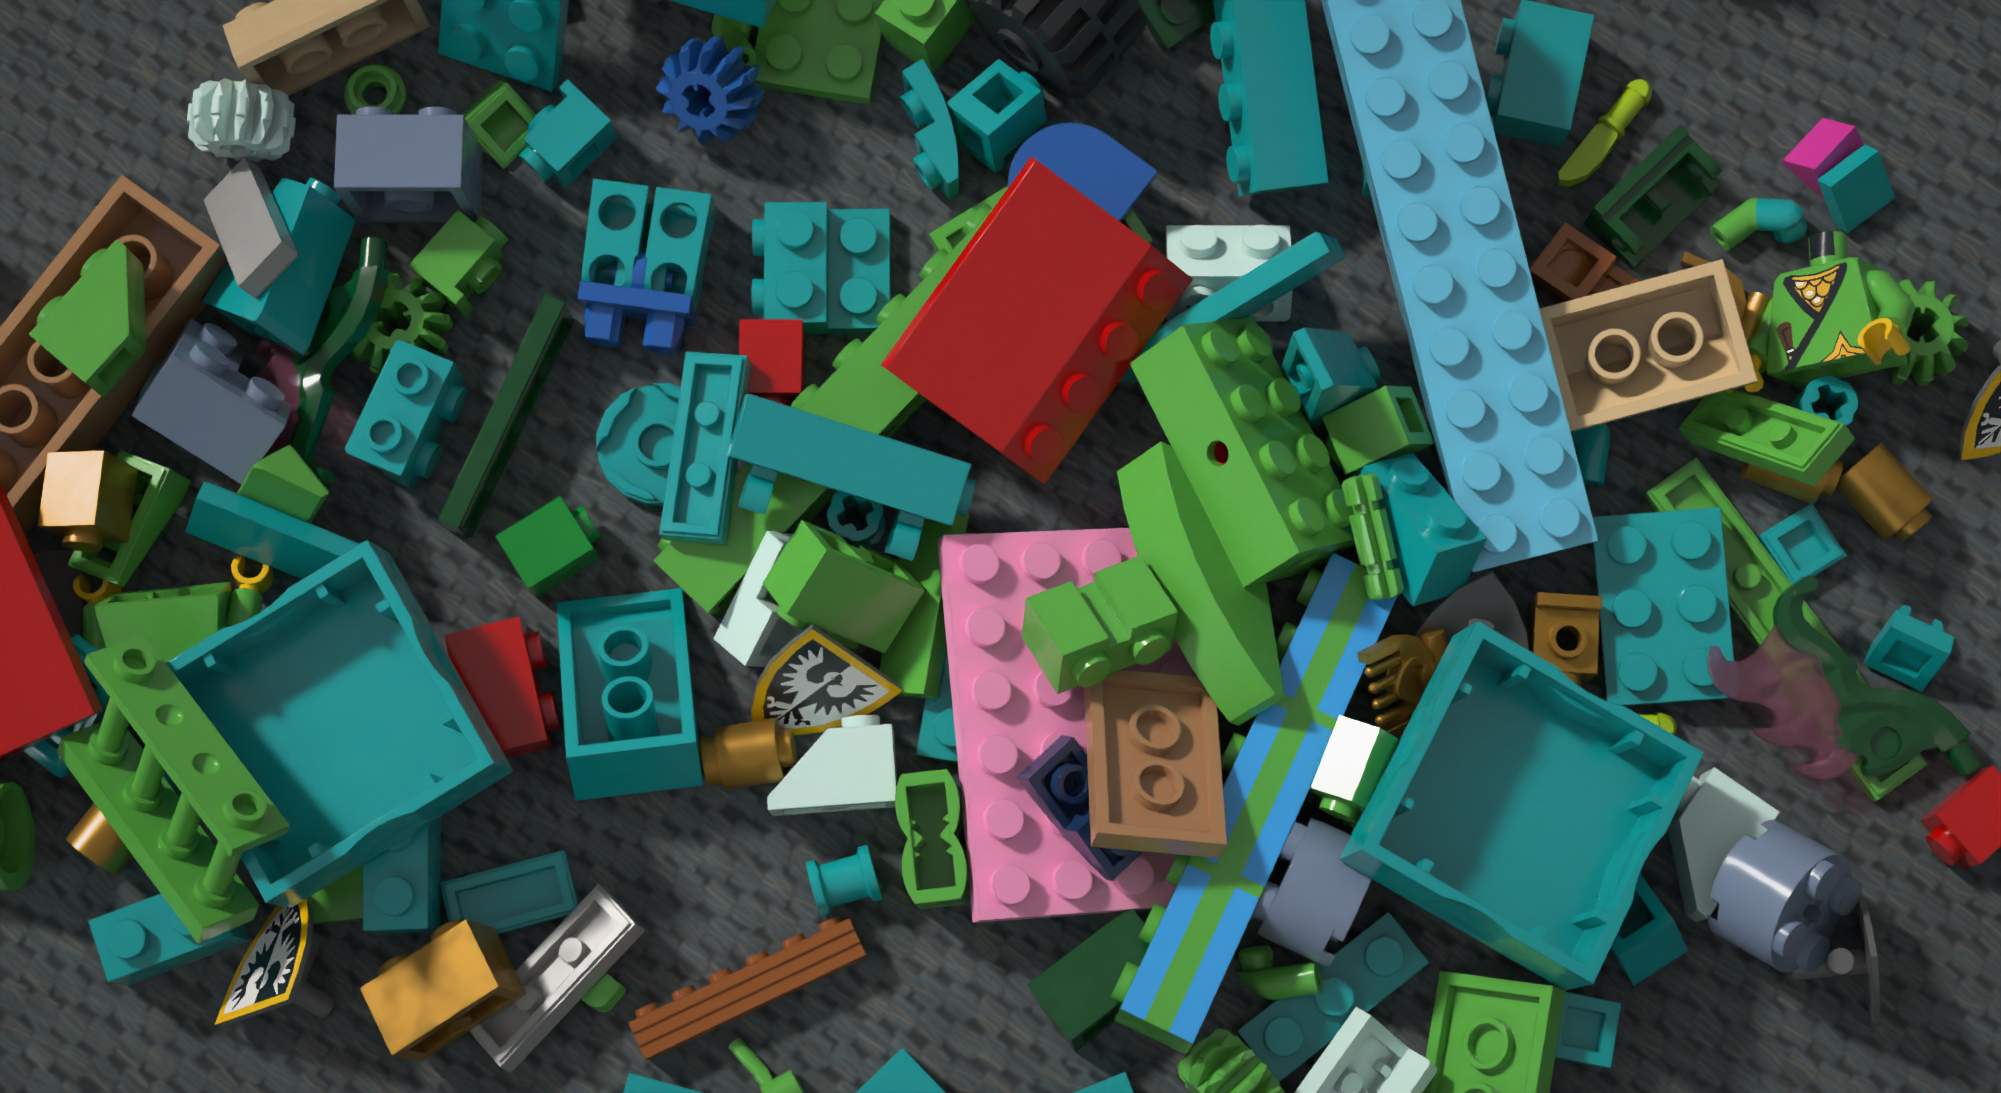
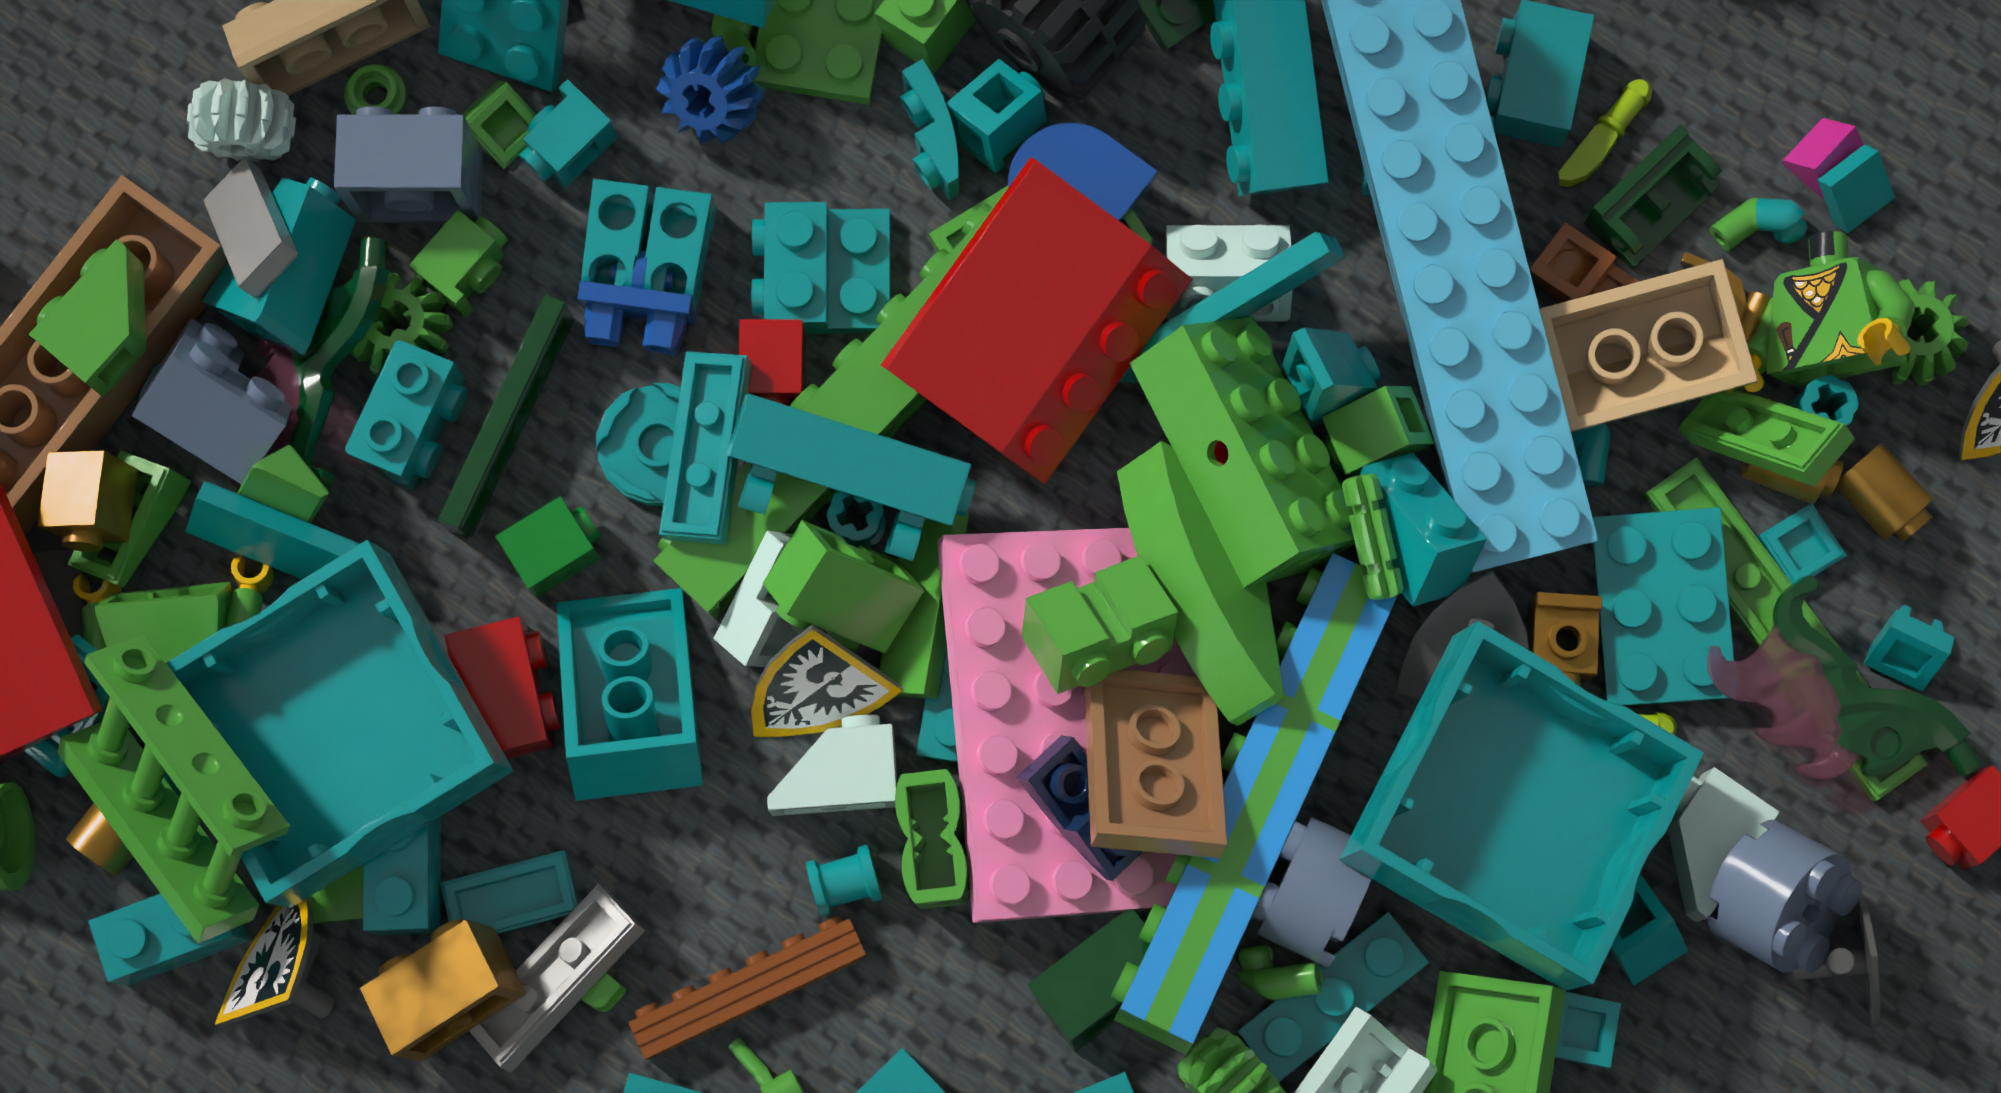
(748, 754): pearl gold brick -> none
(1351, 768): brick -> none
(1407, 673): pearl gold piece -> none

